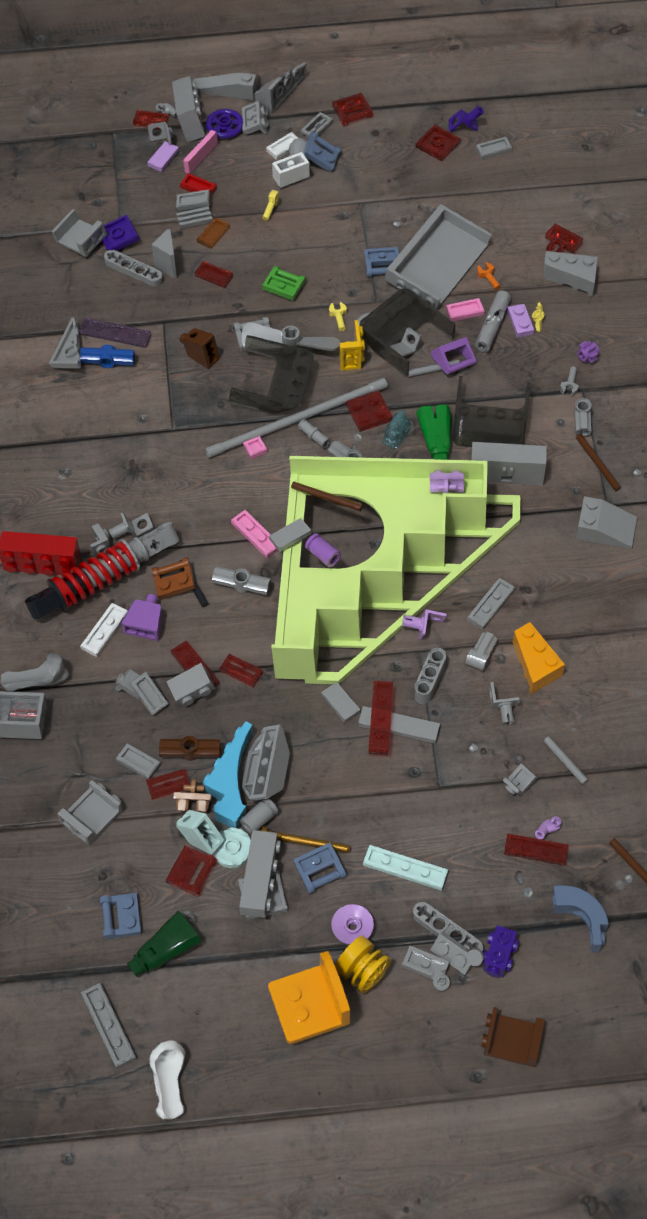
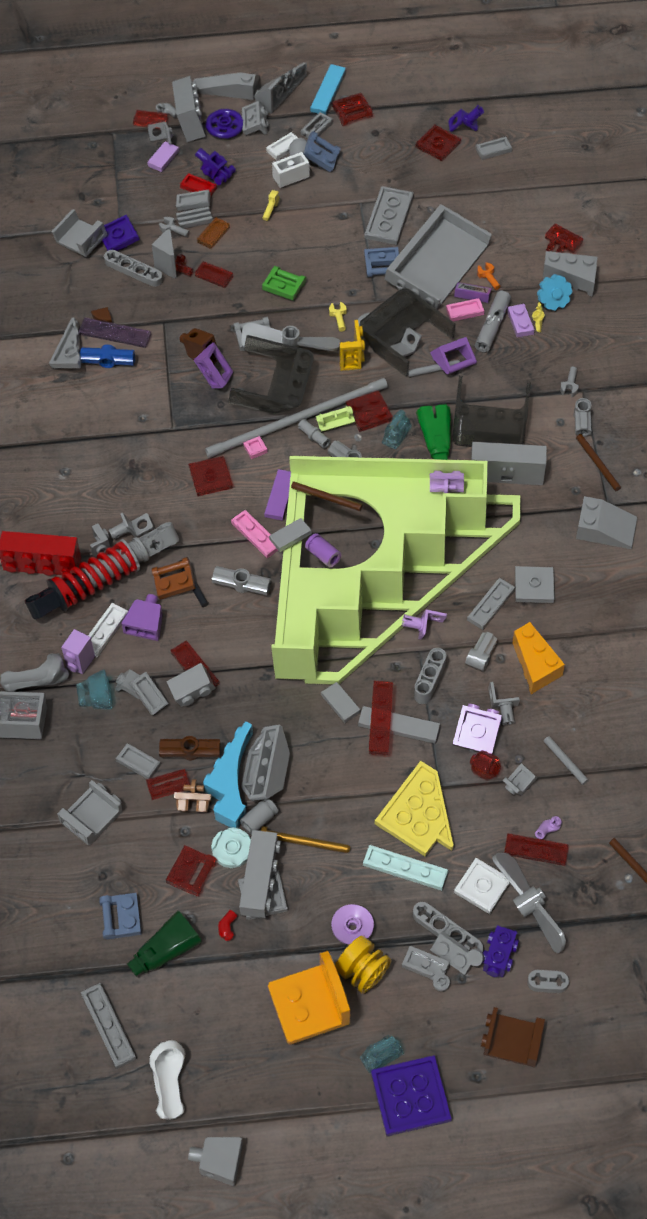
(78, 652): none -> lavender brick
(98, 689): none -> clear light blue piece
(102, 315): none -> reddish brown tile
(171, 225): none -> light grey bar
(180, 265): none -> clear red arm
(196, 825): light aqua torso -> none
(199, 153): bright pink tile -> none
(209, 370): none -> medium lavender tile
(210, 476): none -> clear red plate
(215, 166): none -> dark purple piece
(218, 1158): none -> light grey torso
(224, 925): none -> red arm
(235, 672): clear red tile -> none
(279, 496): none -> medium lavender tile
(315, 862): sand blue plate -> none
(328, 89): none -> medium azure tile
(335, 419): none -> yellowish green hinge
(381, 1053): none -> clear light blue piece
(389, 215): none -> light grey tile
(410, 1095): none -> dark purple plate
(418, 812): none -> light yellow wing
(472, 292): none -> medium lavender slope
(477, 728): none -> plate
(482, 886): none -> white plate
(485, 765): none -> clear red head
(530, 900): none -> light grey piece
(534, 584): none -> light grey plate
(548, 981): none -> light grey beam
(554, 292): none -> medium azure plant
(581, 903): sand blue arch -> none
(588, 351): medium lavender gear -> none

